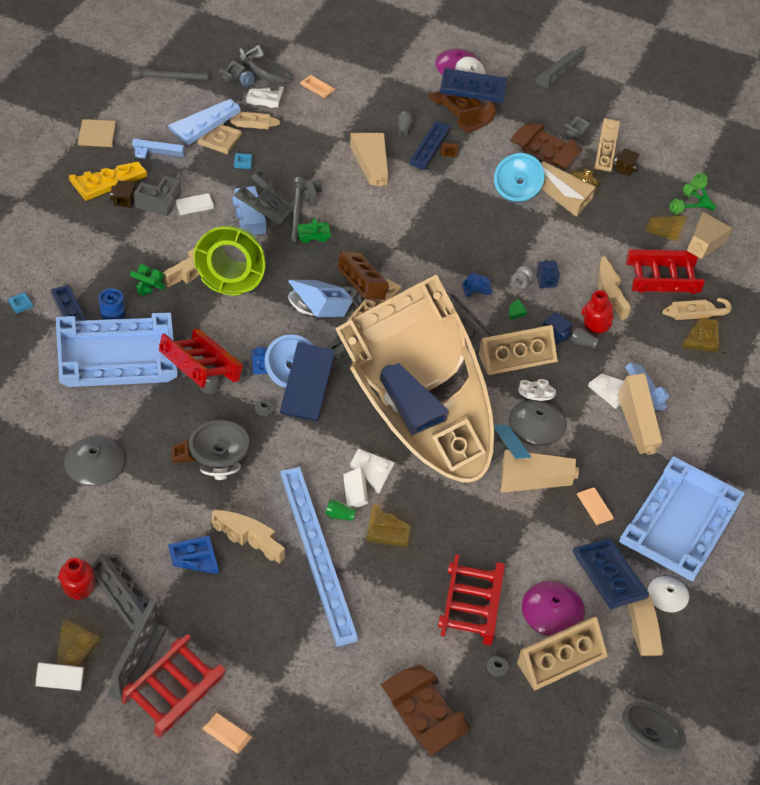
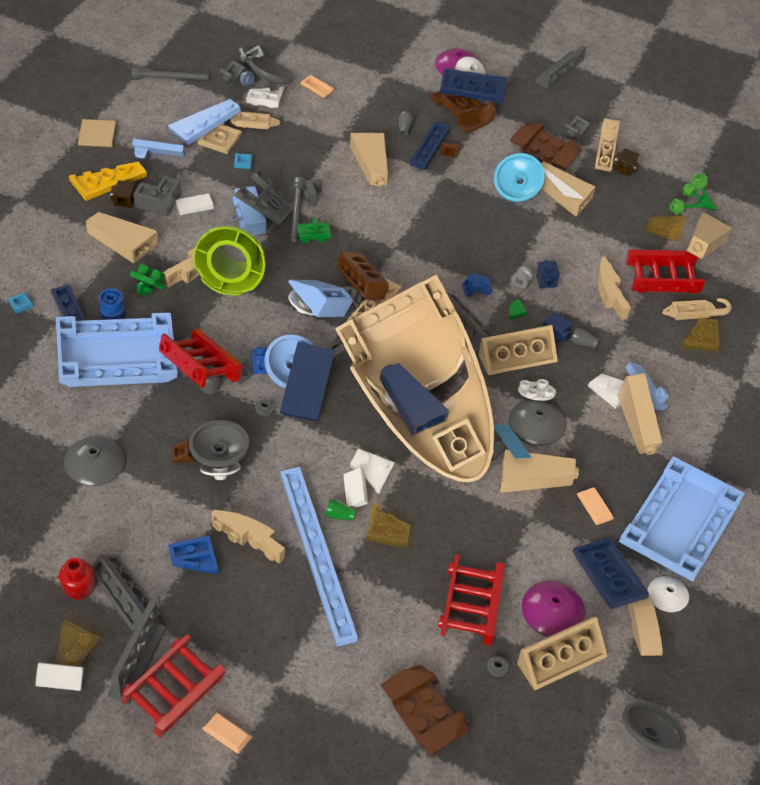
(122, 236): none -> tan slope
(586, 176): clear yellow dish -> none
(598, 313): red piece -> none

